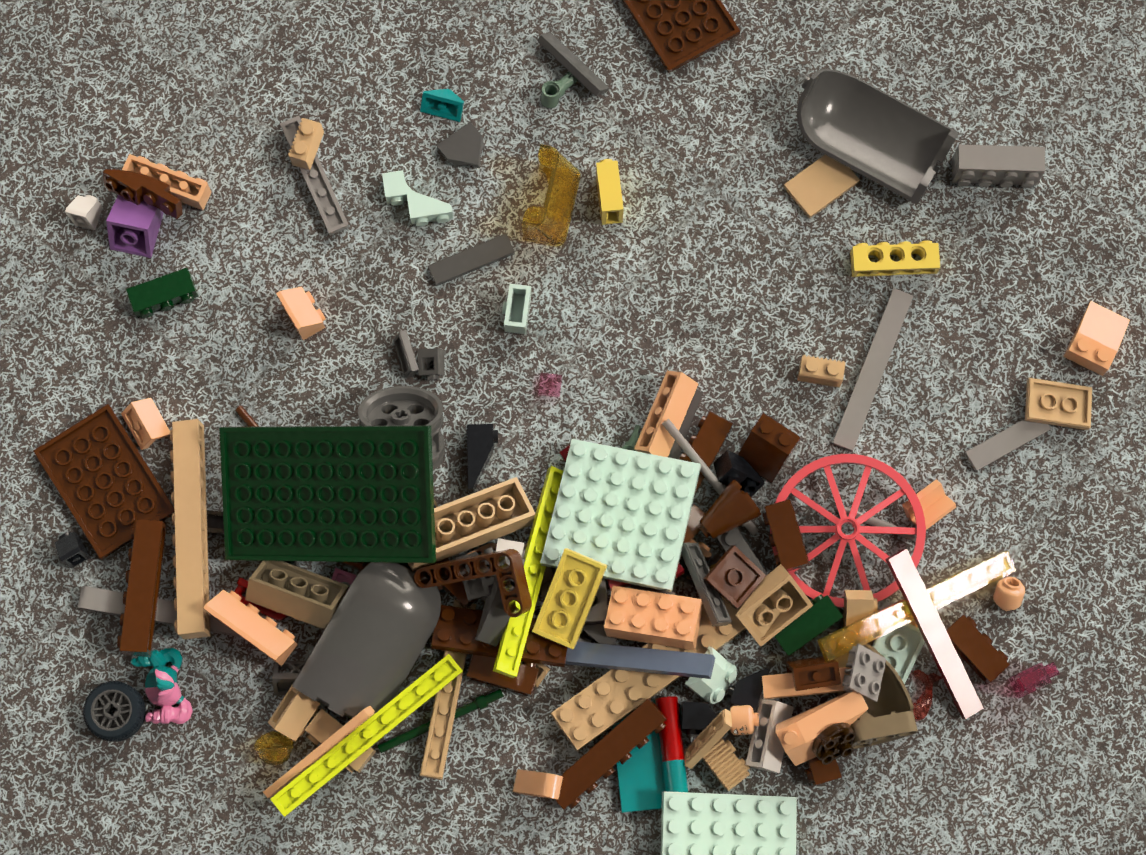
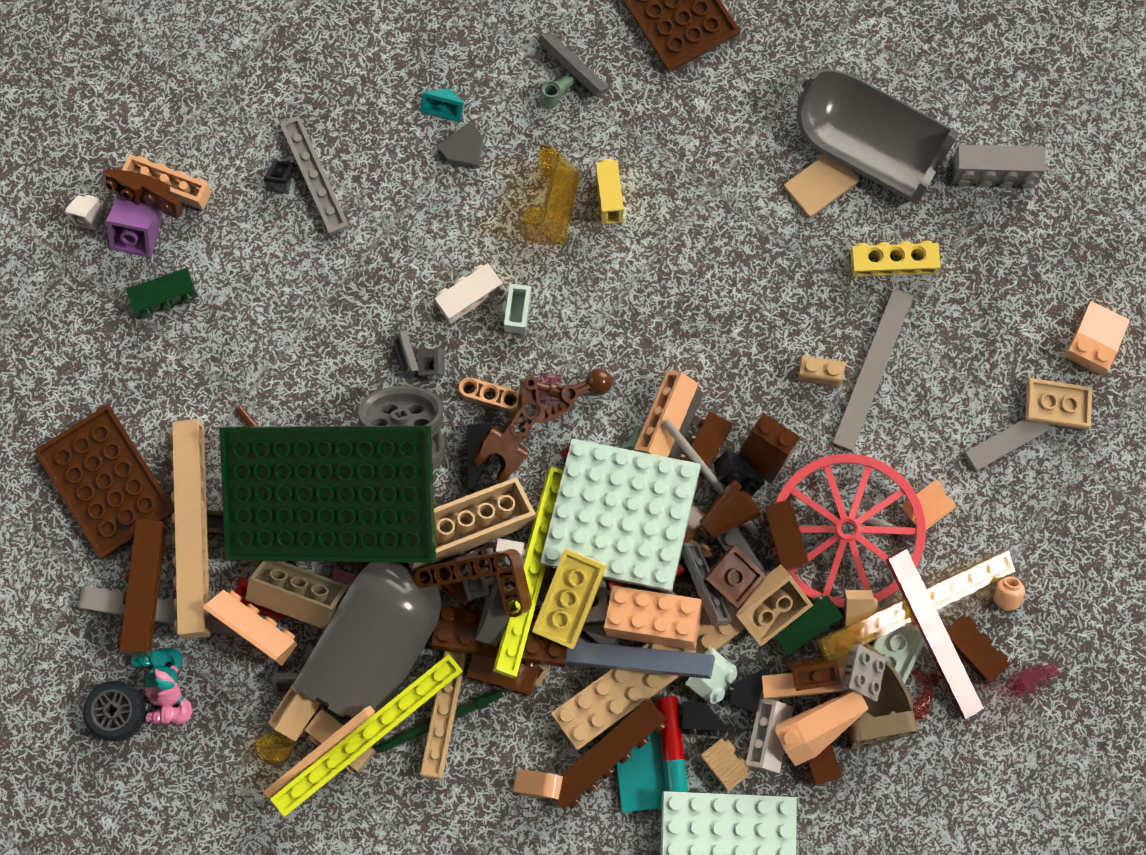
(71, 549): black slope -> none
(145, 422): light nougat panel -> none
(279, 176): none -> black slope
(301, 311): light nougat slope -> none
(306, 143): tan brick -> none
(421, 207): light aqua arch -> none
(468, 292): none -> white brick
(471, 259): dark grey tile -> none
(482, 388): none -> light nougat beam
(506, 443): none -> reddish brown piece
(708, 738): tan tile -> none
(743, 720): light nougat head -> none
(834, 742): dark brown tile -> none

